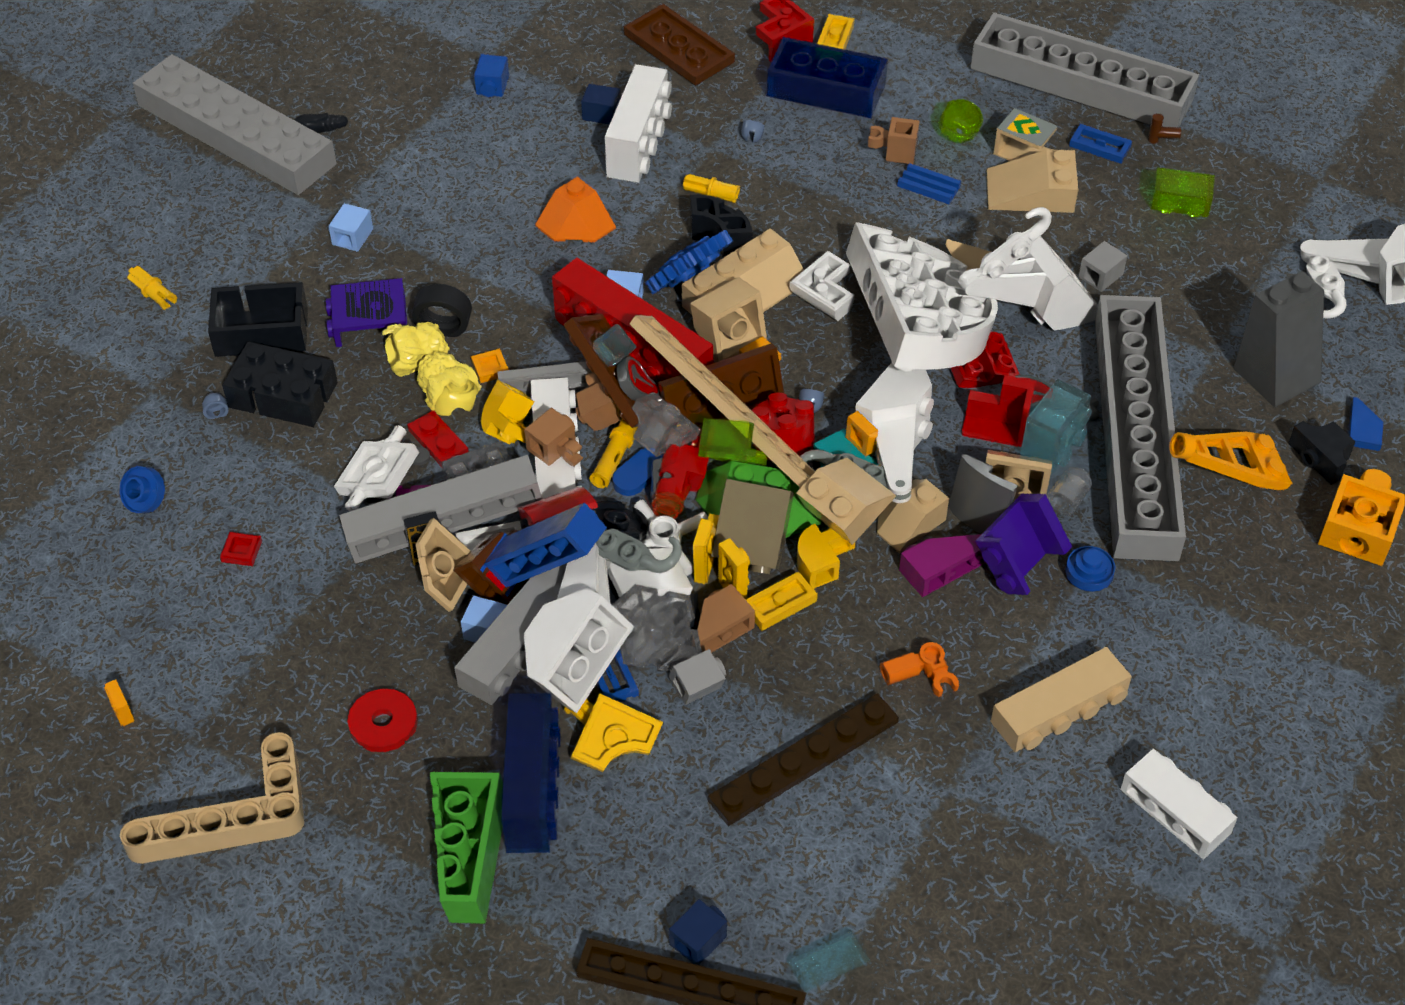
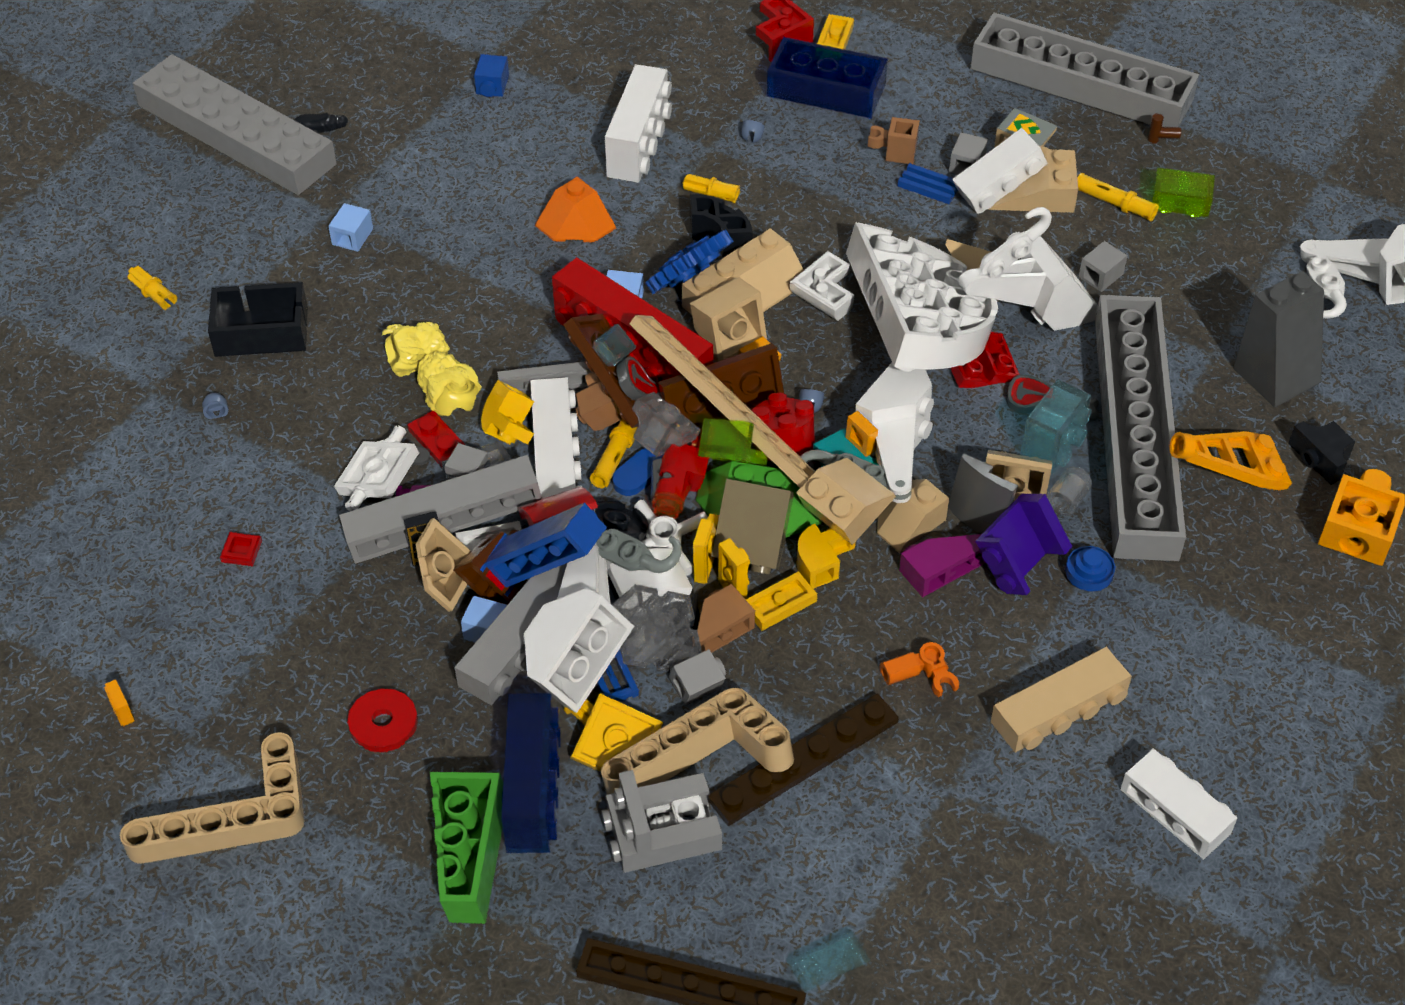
(142, 489): blue plate -> none
(283, 382): black piece -> none
(365, 307): dark purple panel -> none
(446, 297): black tyre -> none
(465, 460): none -> light grey tile
(488, 364): light orange tile -> none
(553, 437): medium nougat brick -> none
(600, 103): dark blue brick -> none
(669, 834): none -> light grey brick
(679, 44): reddish brown plate -> none
(698, 734): none -> tan beam
(698, 932): dark blue brick -> none
(960, 115): clear neon green hair -> none
(966, 152): none -> light grey brick
(1000, 171): none -> white brick
(1000, 417): red panel -> none
(1099, 146): blue tile -> none
(1125, 200): none -> yellow pin
(1365, 426): blue tile -> none

